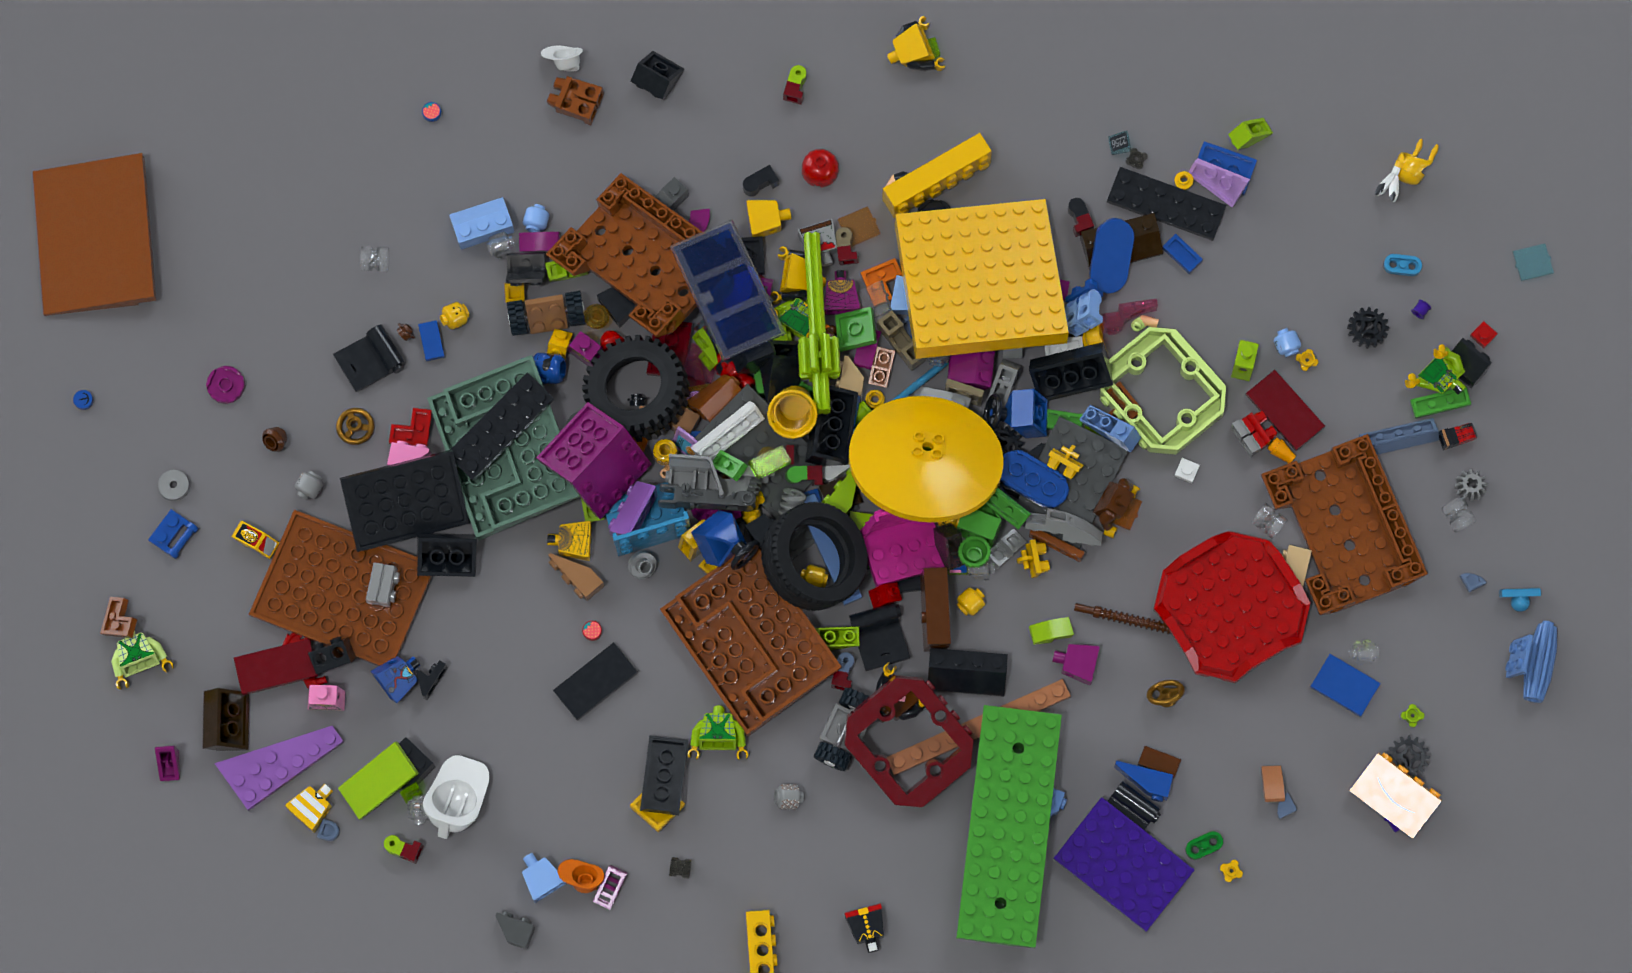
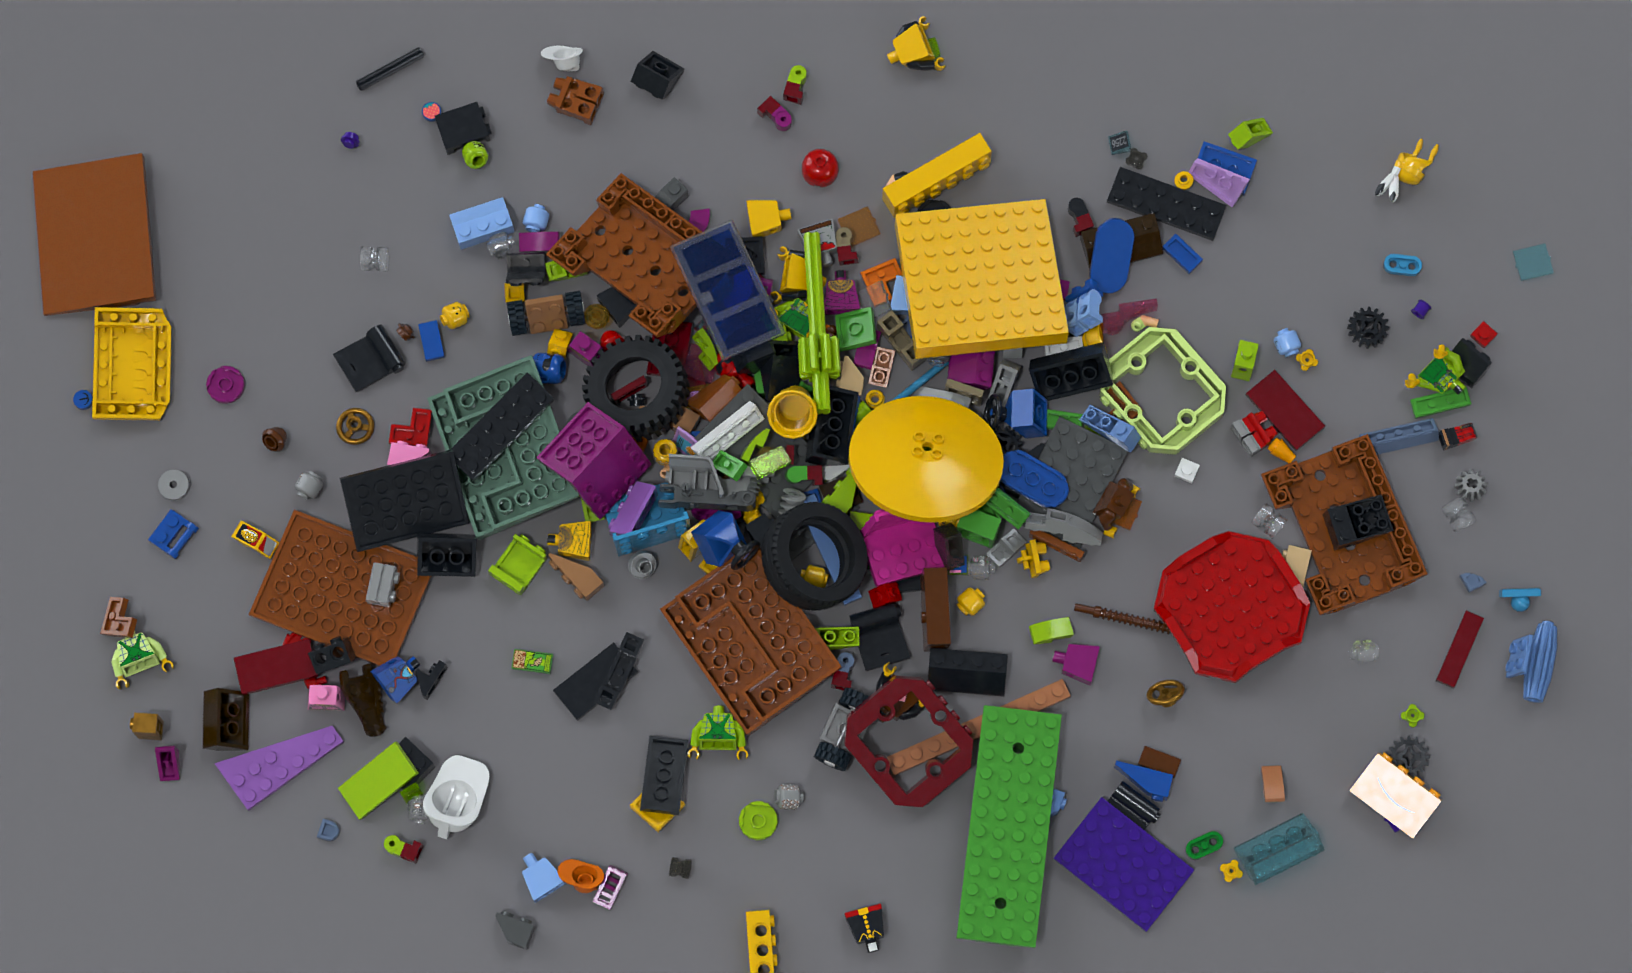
(131, 364): none -> yellow slope
(147, 726): none -> pearl gold brick
(311, 806): torso -> none
(350, 140): none -> dark purple plate
(365, 698): none -> dark brown animal
(390, 68): none -> black axle
(462, 126): none -> black panel
(474, 154): none -> lime head
(518, 564): none -> lime panel
(532, 661): none -> tile
(592, 630): tile -> none
(619, 671): none -> black slope
(631, 388): none -> dark red tile
(758, 442): none -> lime slope
(758, 820): none -> lime tile
(760, 180): black leg -> none
(776, 113): none -> leg
(974, 552): bright green hat -> none
(1058, 457): yellow hips -> none
(1279, 848): none -> clear light blue slope
(1286, 807): sand blue tile -> none
(1345, 685): blue tile -> none
(1357, 522): none -> black slope
(1459, 649): none -> dark red tile

